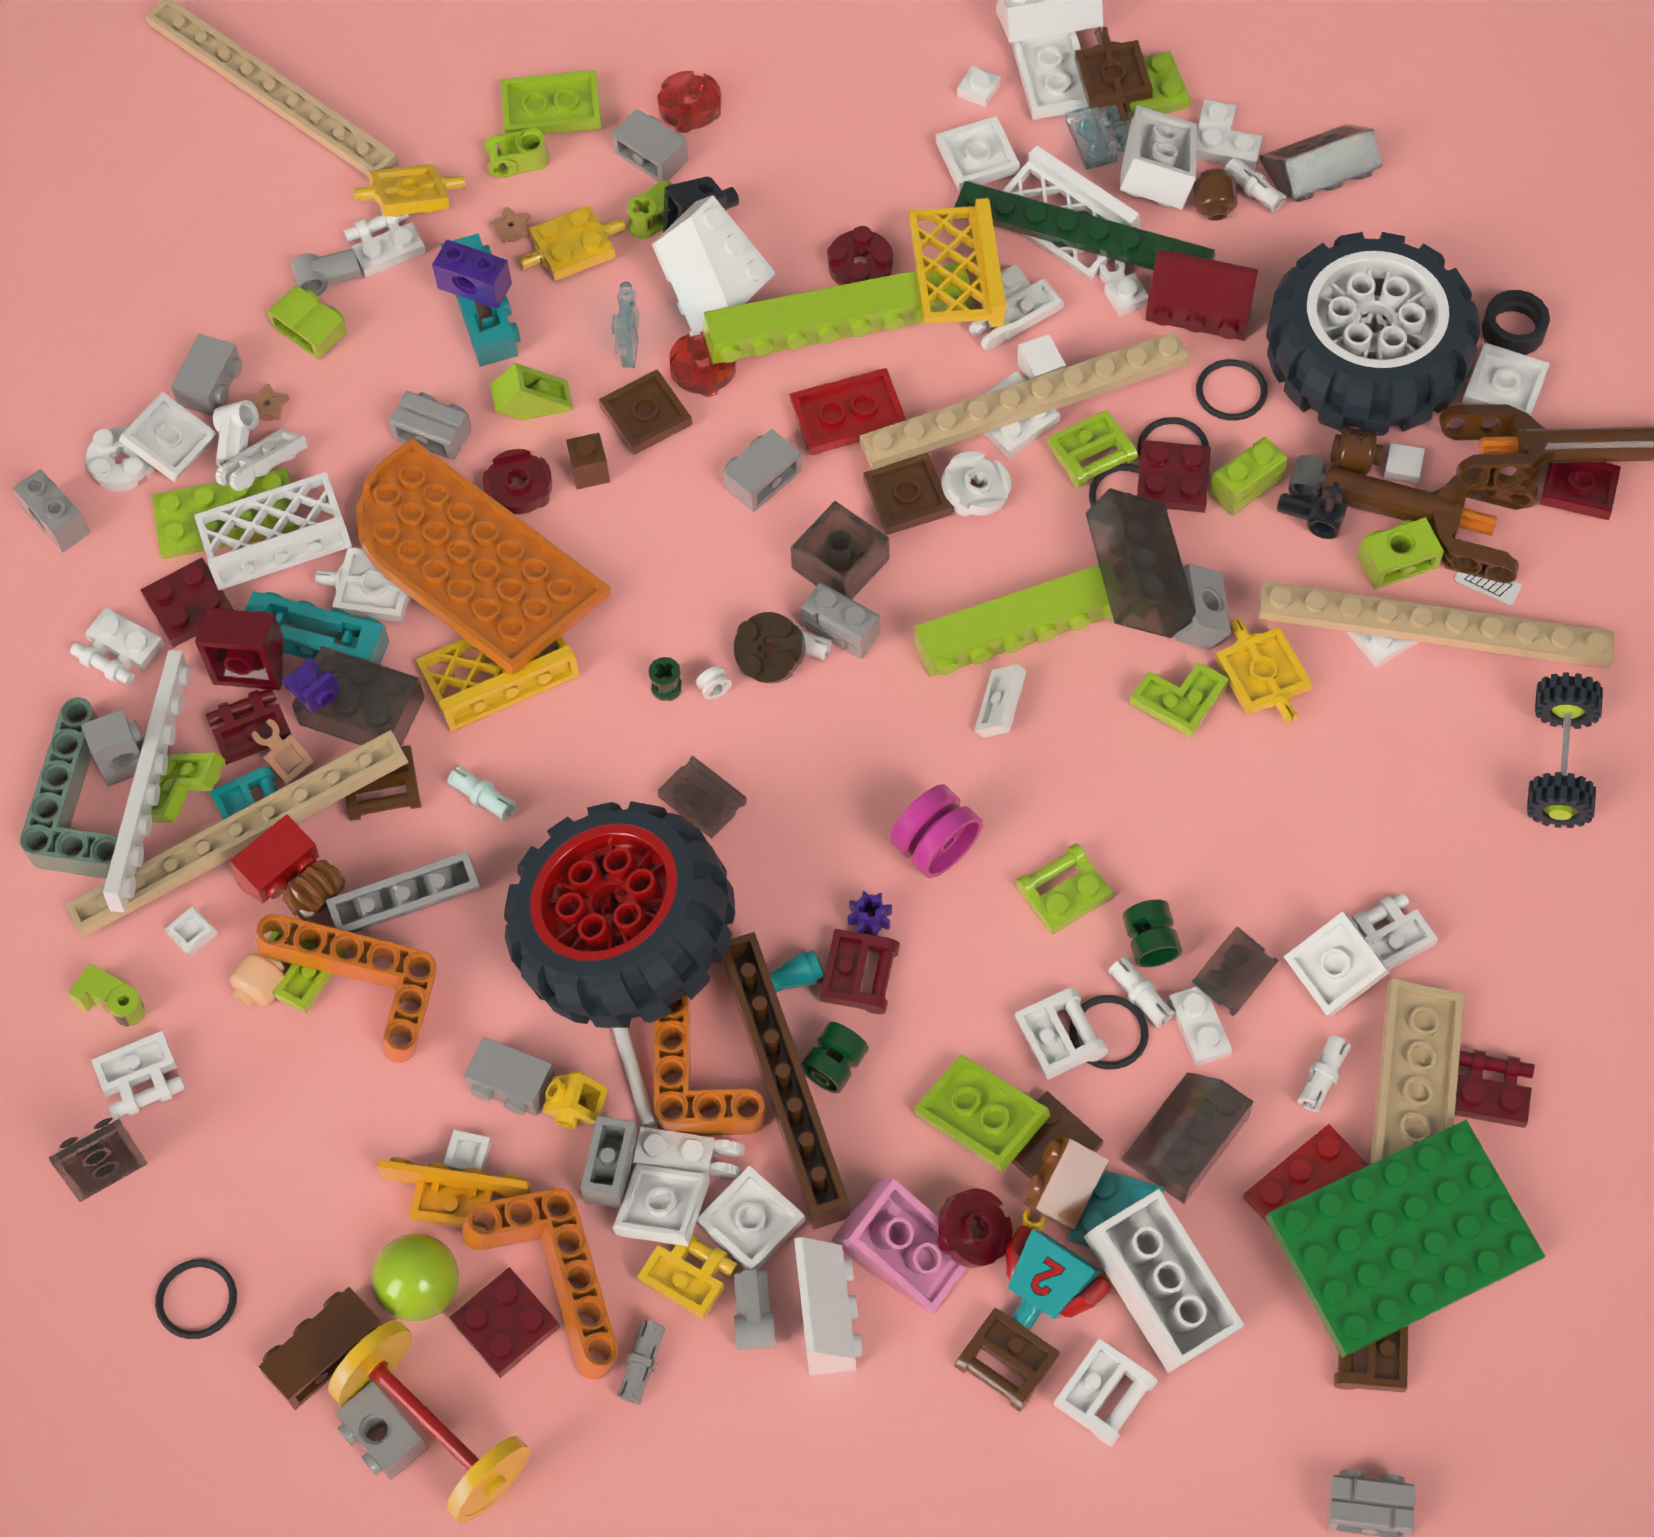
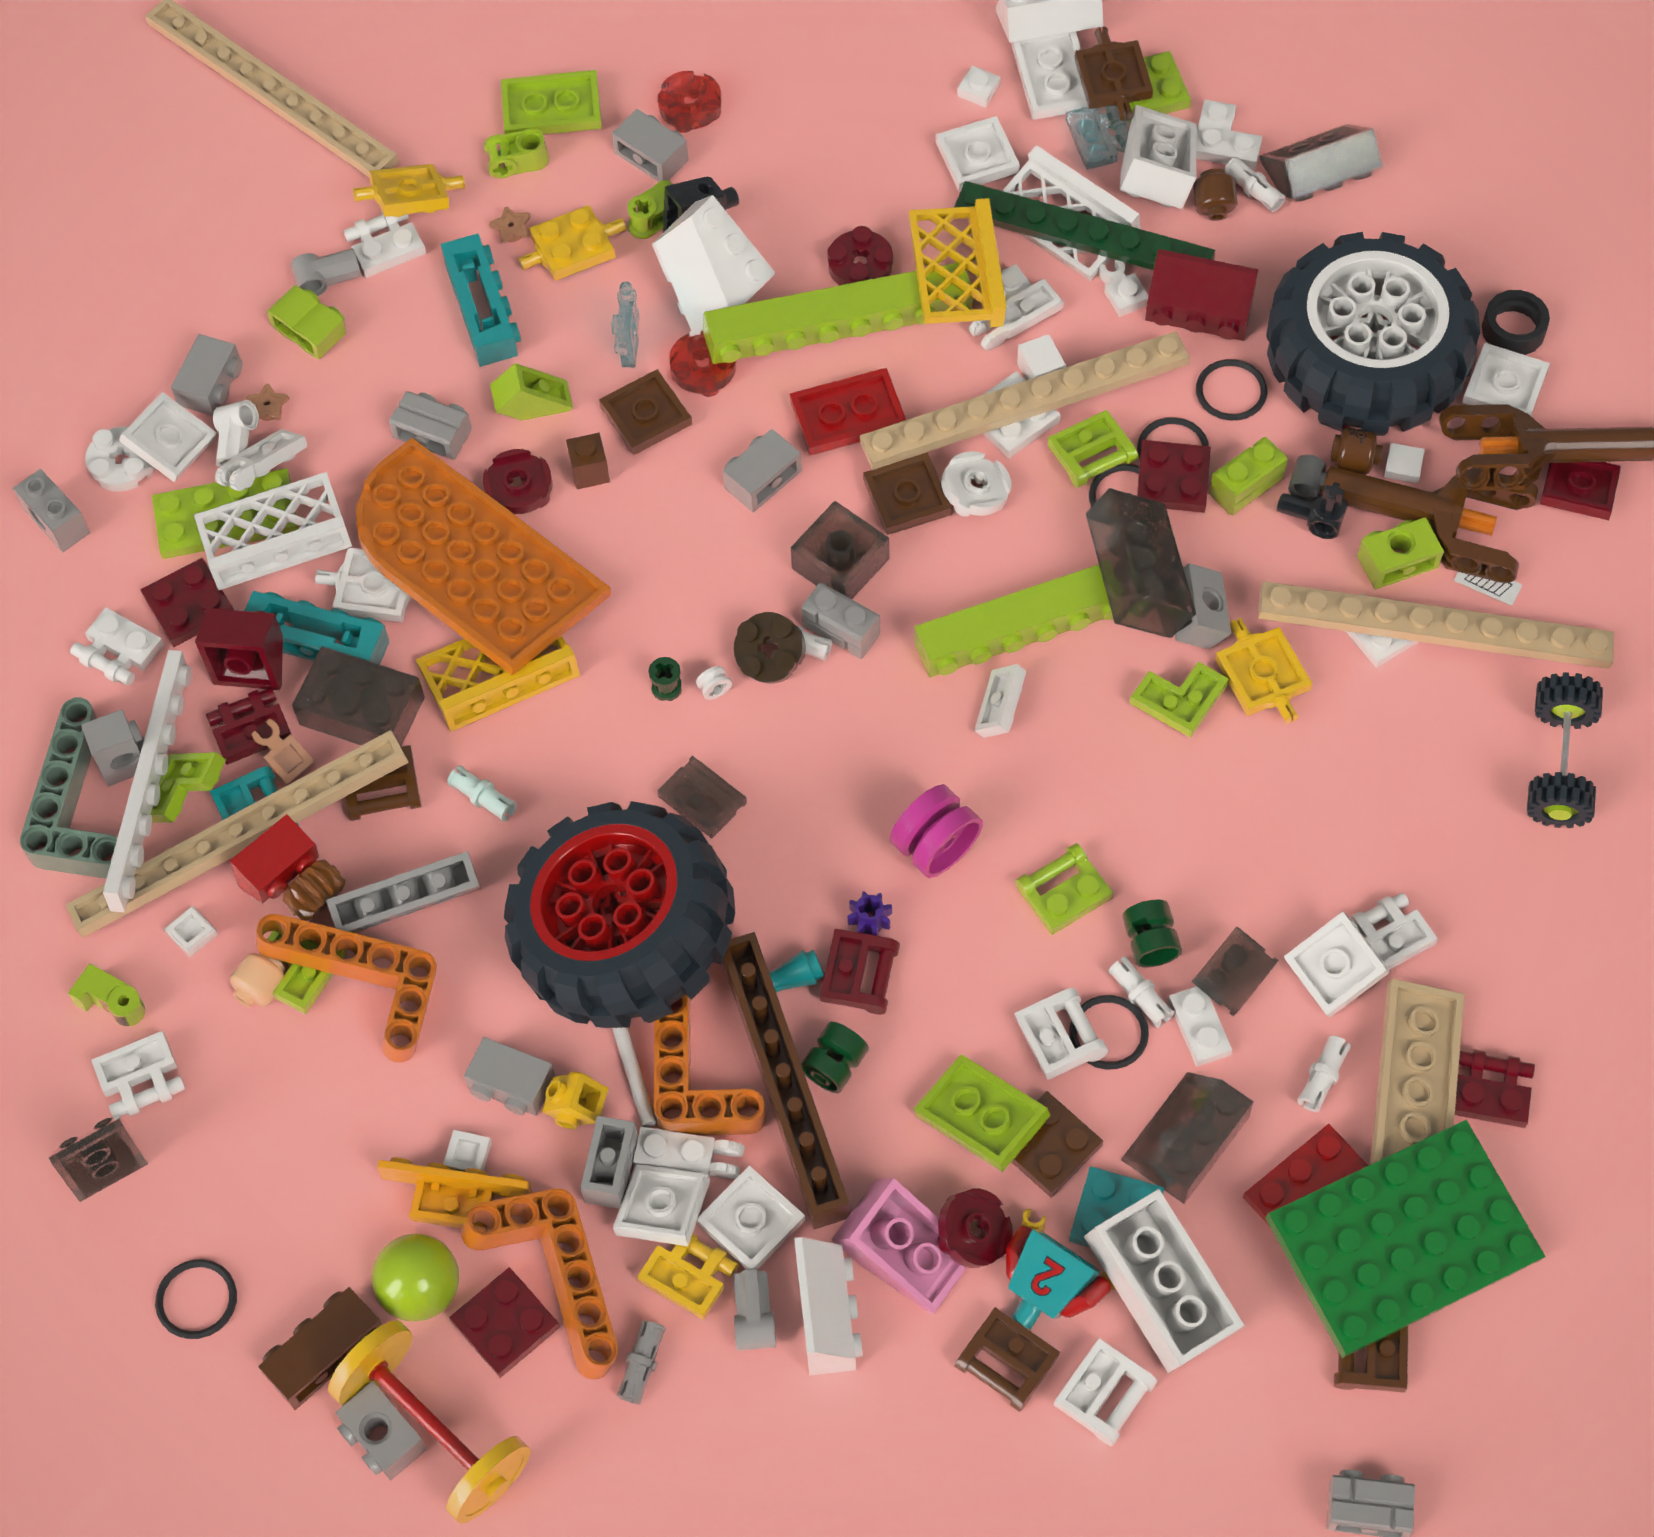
(312, 685): dark purple bracket -> none
(472, 274): dark purple brick -> none
(1065, 1181): brick -> none

